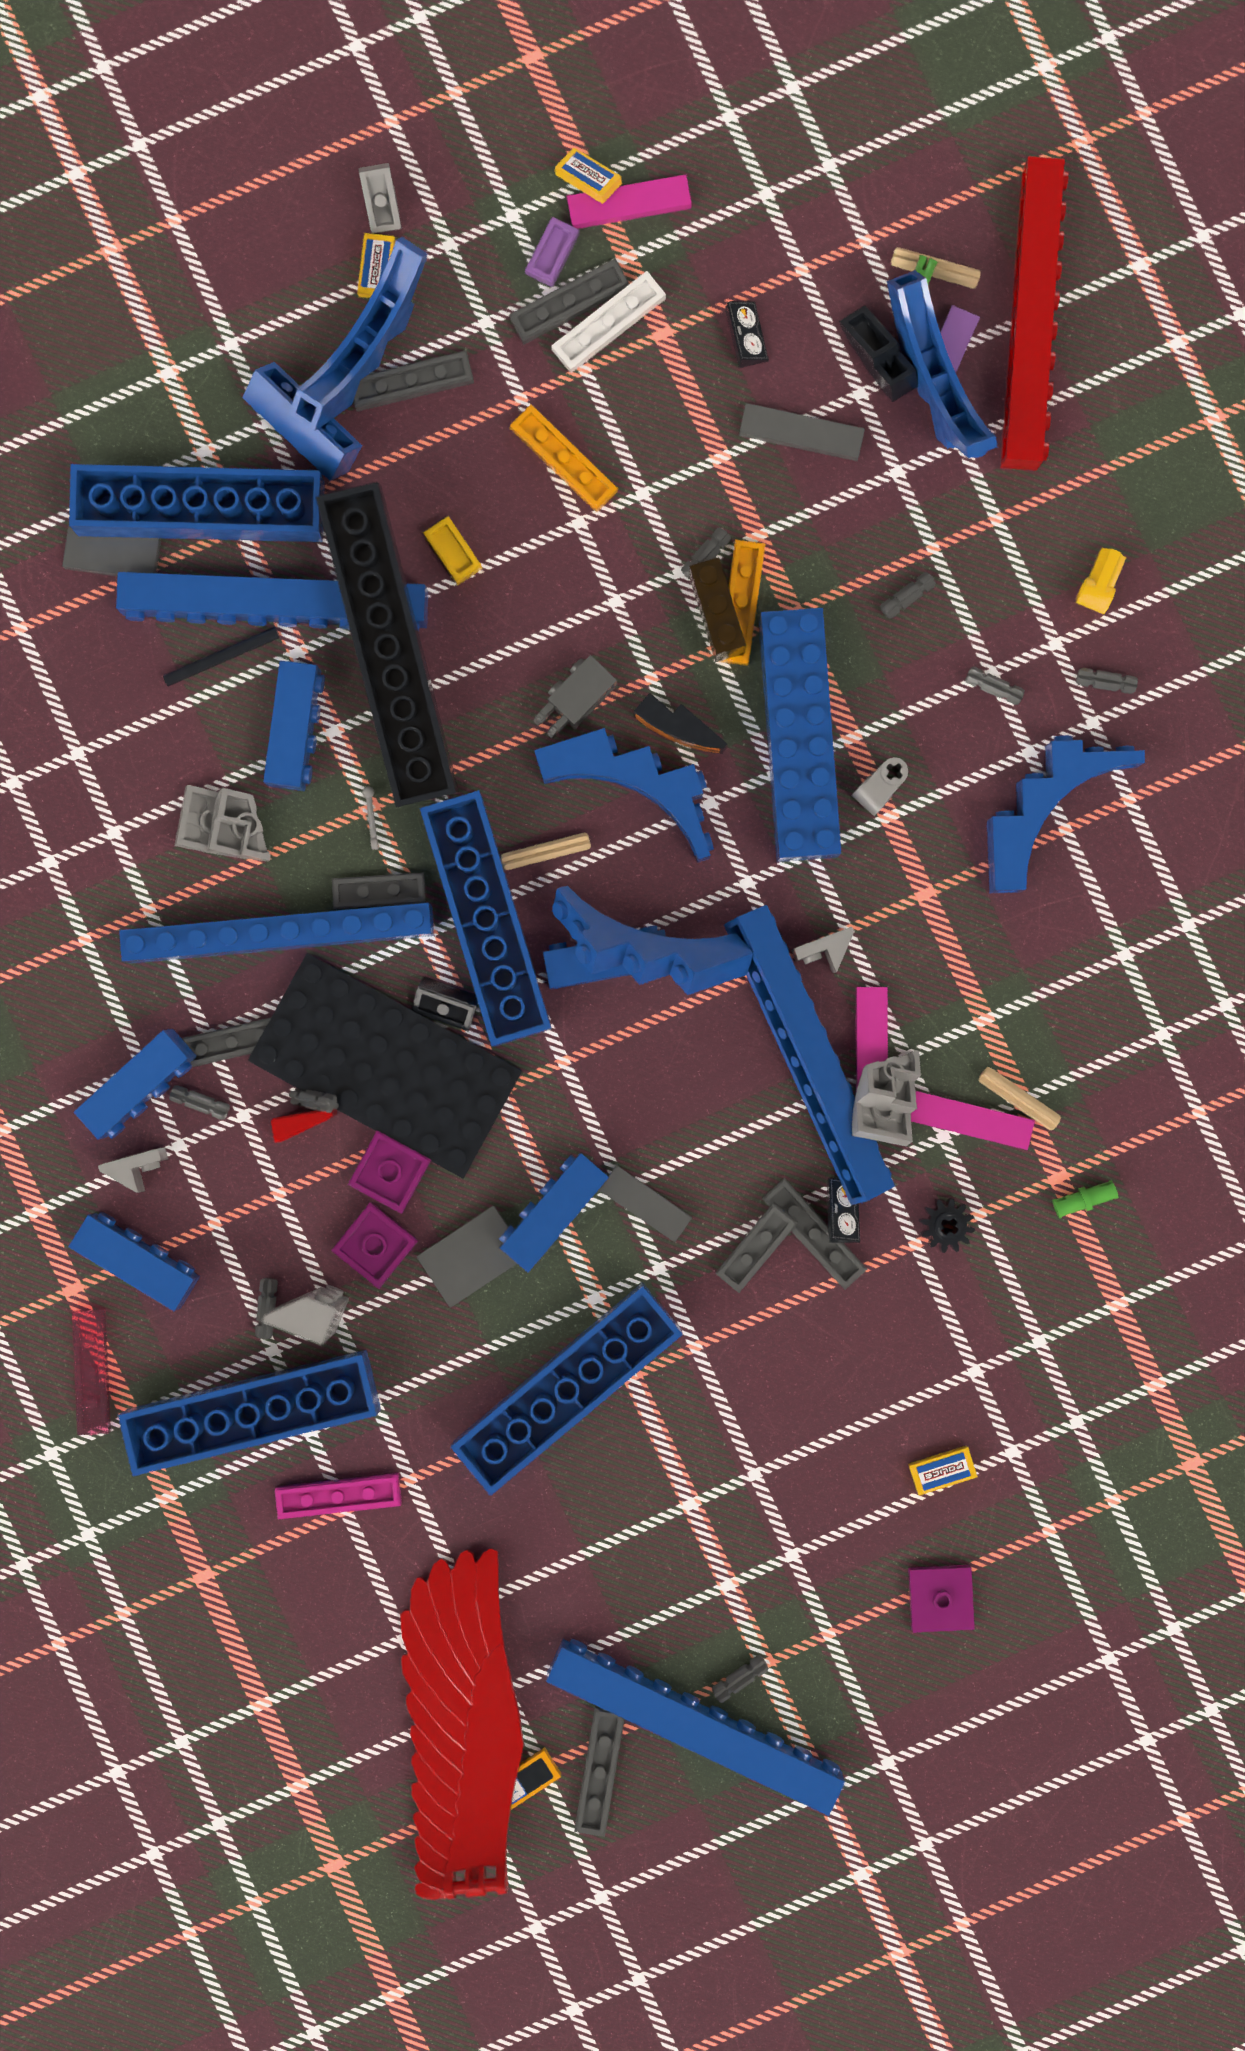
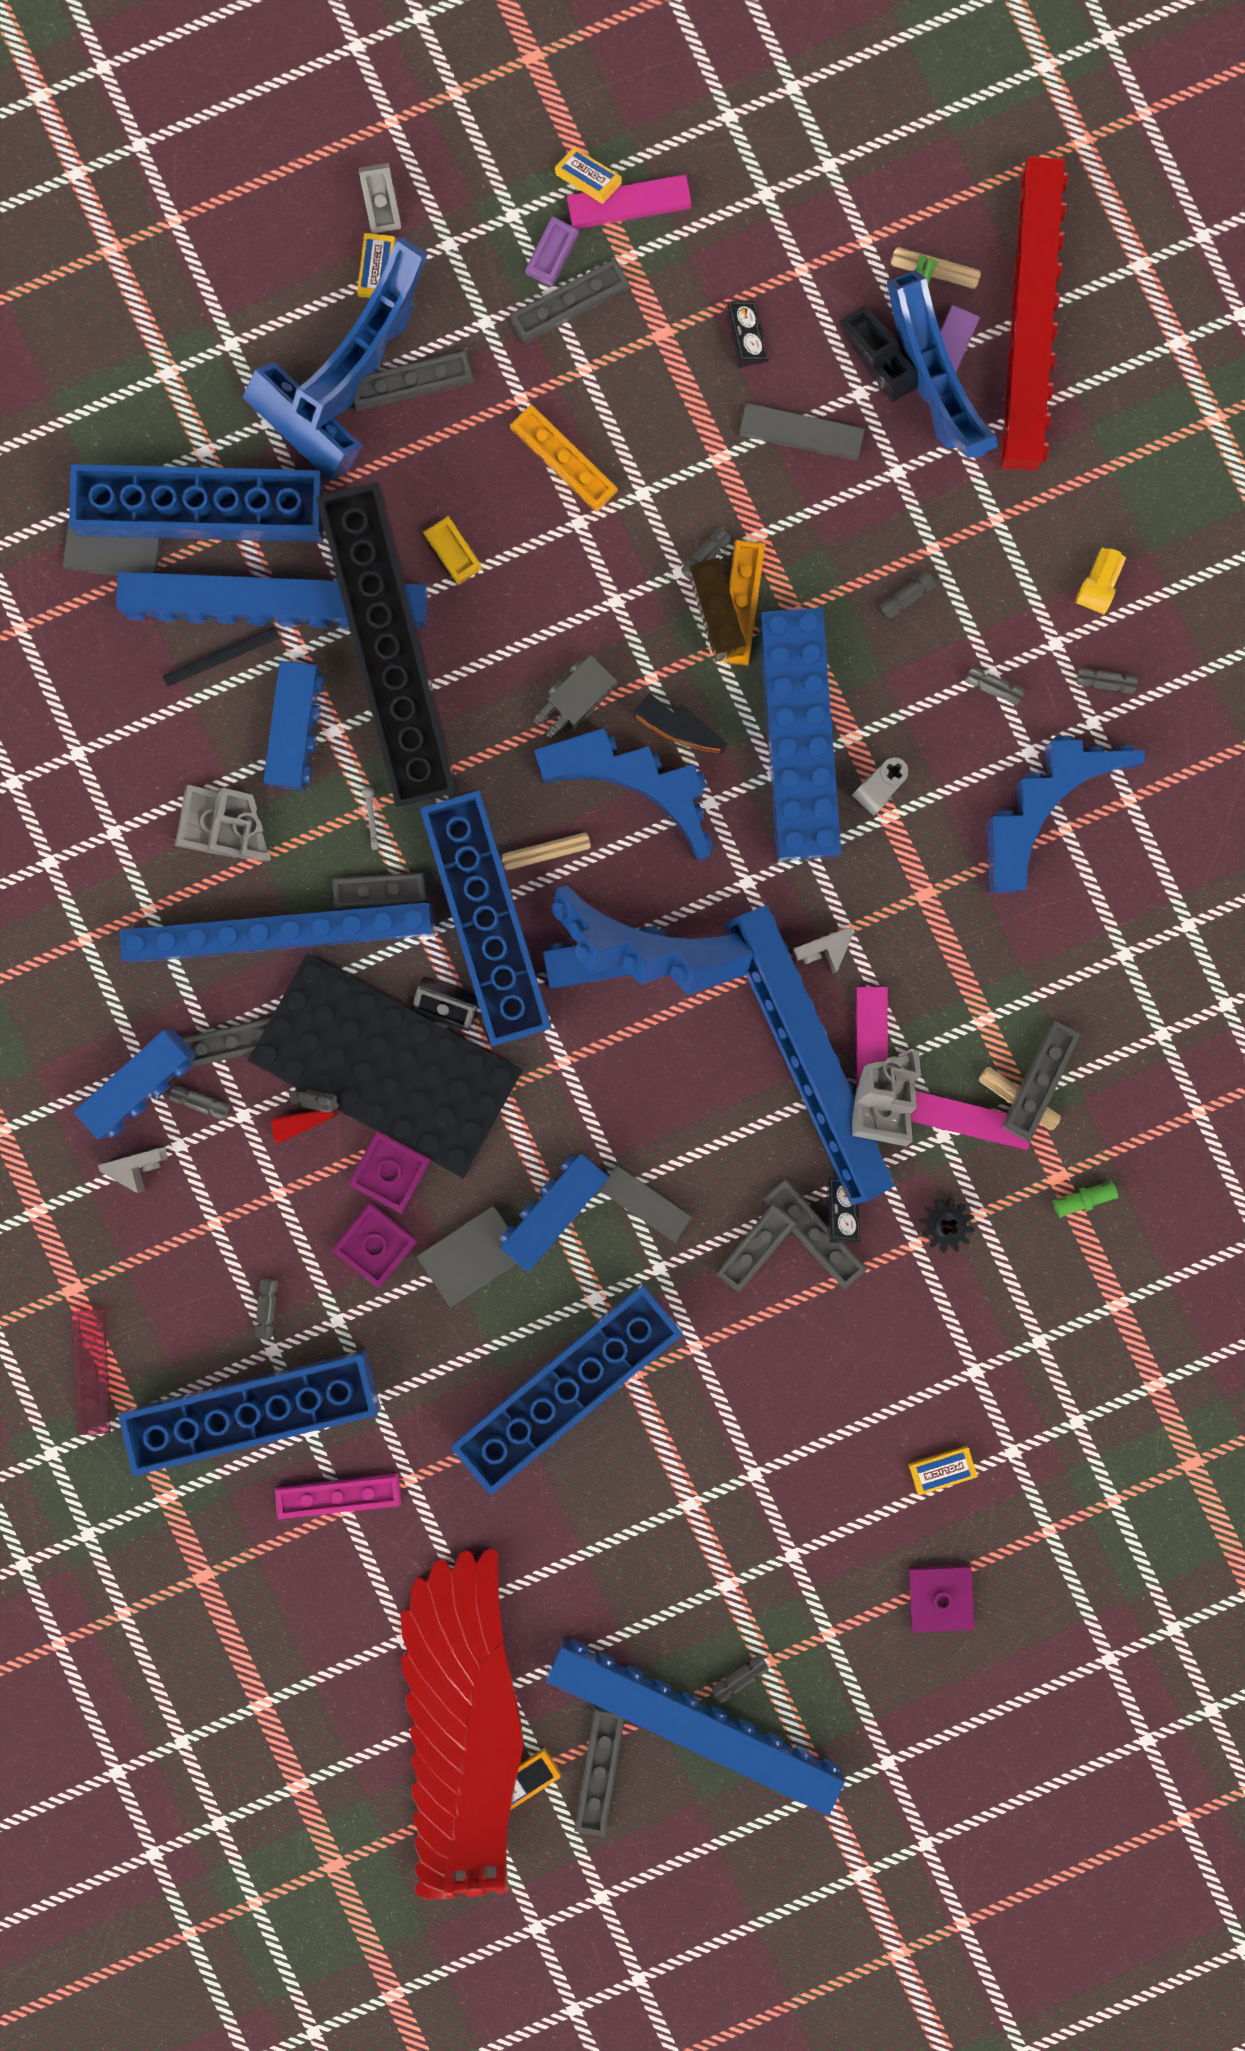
(135, 1261): blue brick -> none
(311, 1315): light grey slope -> none
(608, 322): white plate -> none
(1040, 1081): none -> dark grey tile

